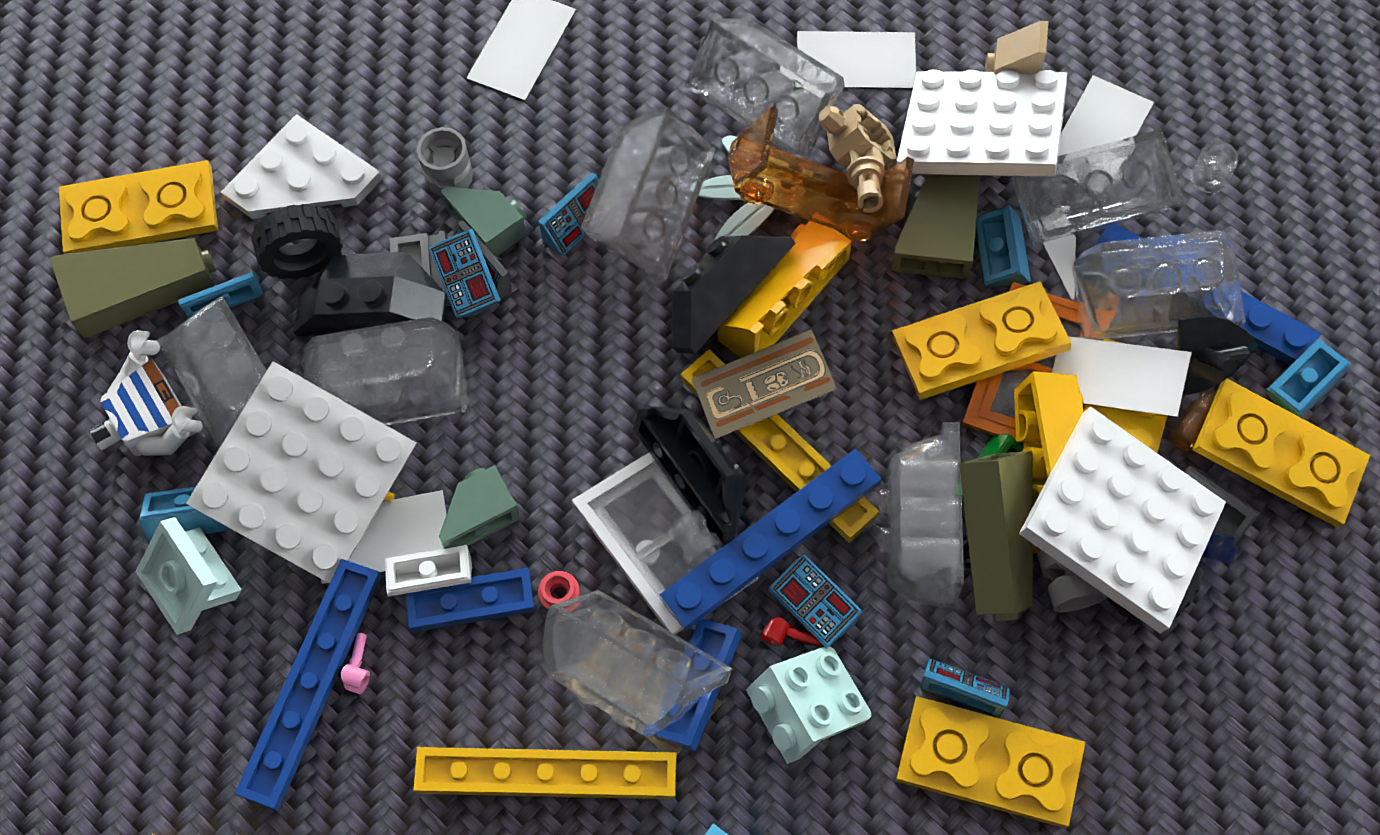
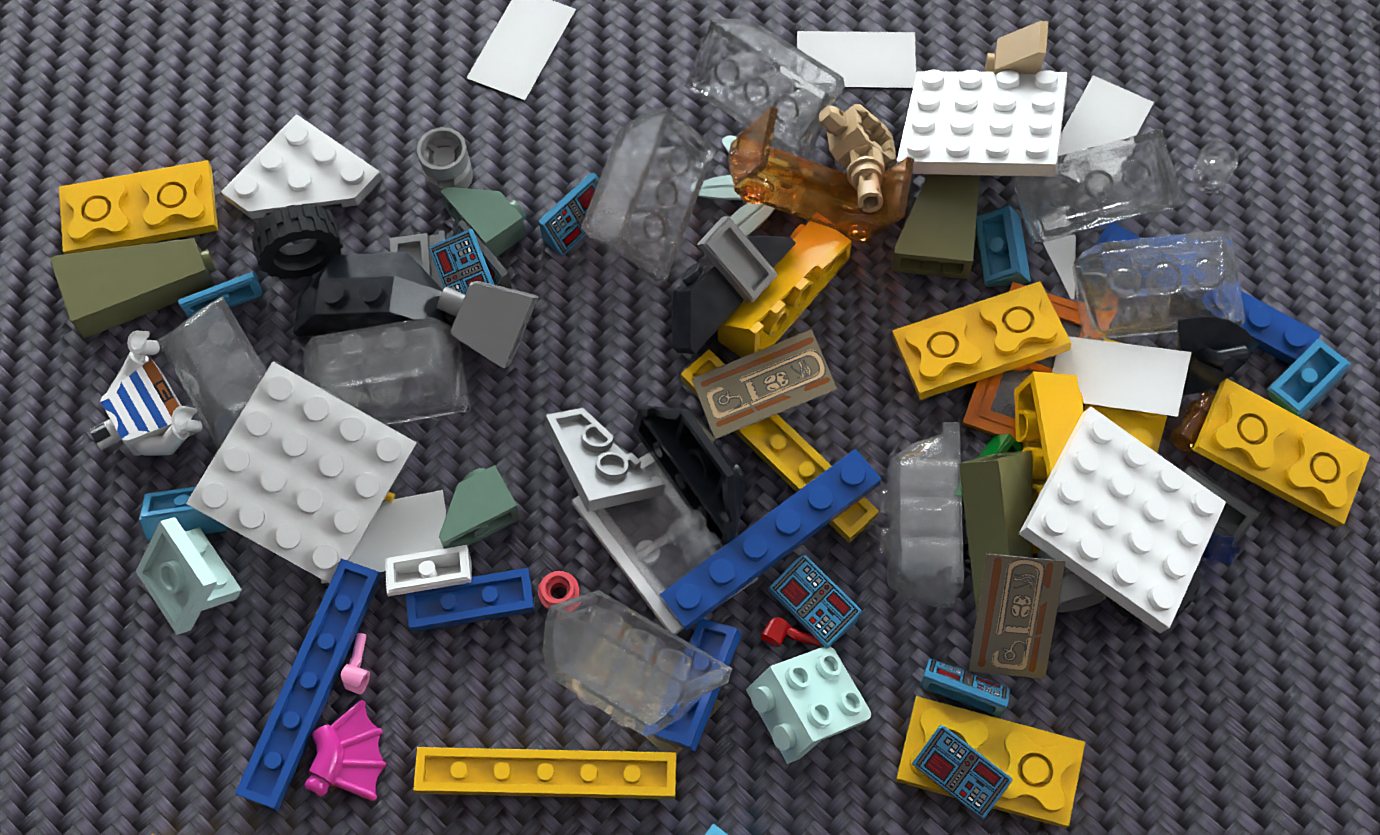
(347, 755): none -> dark pink arm
(489, 318): none -> light grey torso
(596, 464): none -> light grey wing
(737, 259): none -> light grey tile
(962, 771): none -> slope
(1016, 615): none -> sticker

